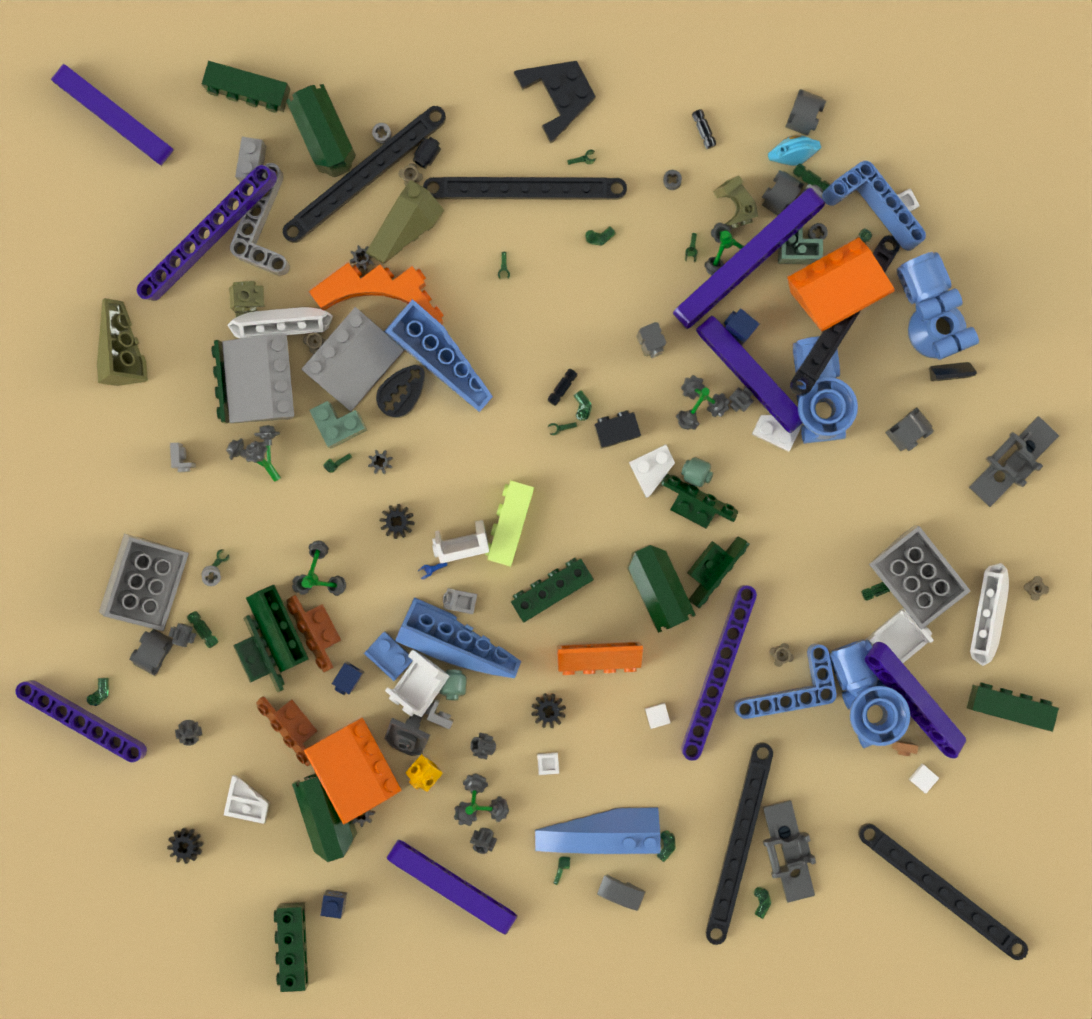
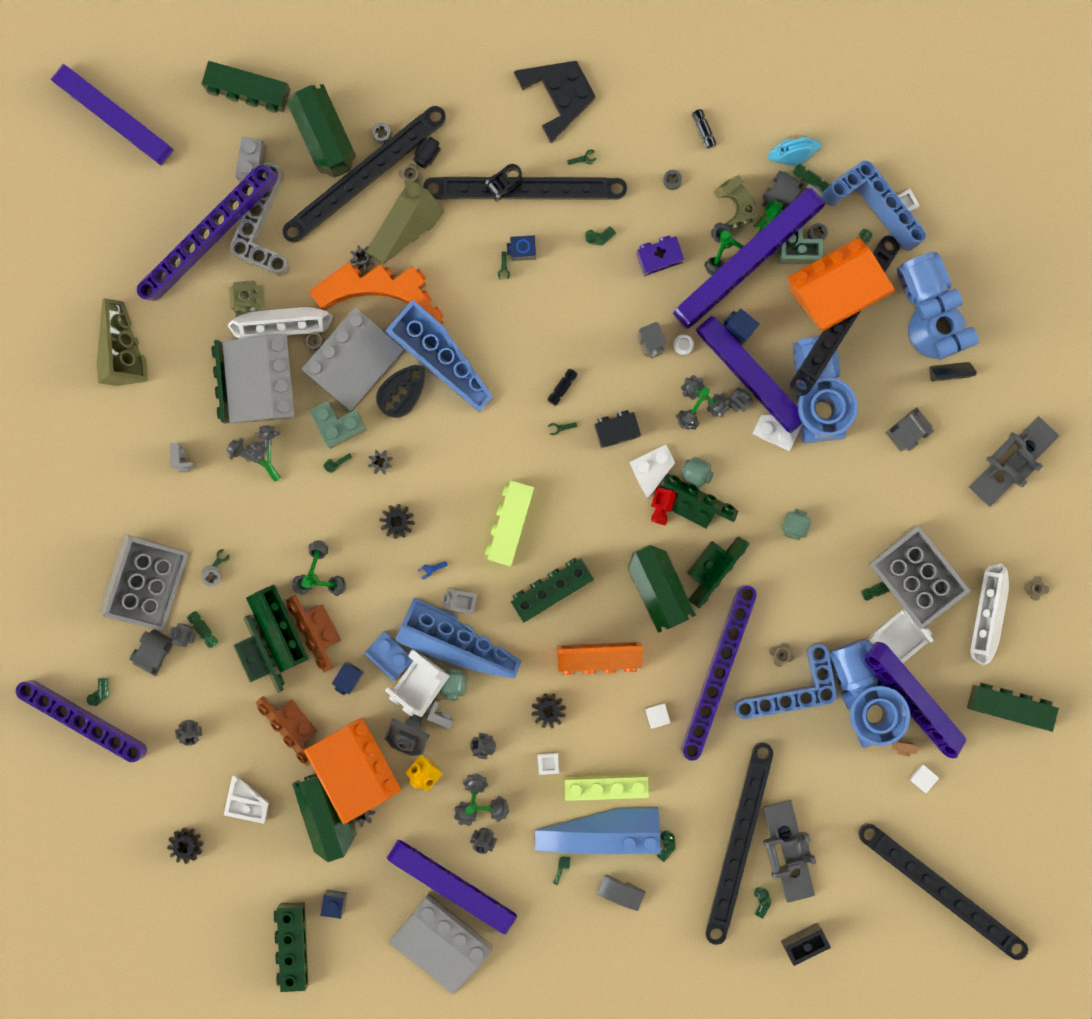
(441, 944): none -> light grey slope
(462, 546): white panel -> none
(502, 182): none -> black piece
(522, 248): none -> dark blue brick
(584, 406): clear green arm -> none
(606, 787): none -> yellowish green brick
(651, 263): none -> dark purple brick
(662, 502): none -> red plate
(683, 344): none -> white plate
(691, 250): clear green hand -> none
(771, 211): none -> green plate
(796, 524): none -> sand green head
(804, 112): dark grey cylinder -> none
(805, 944): none -> black brick

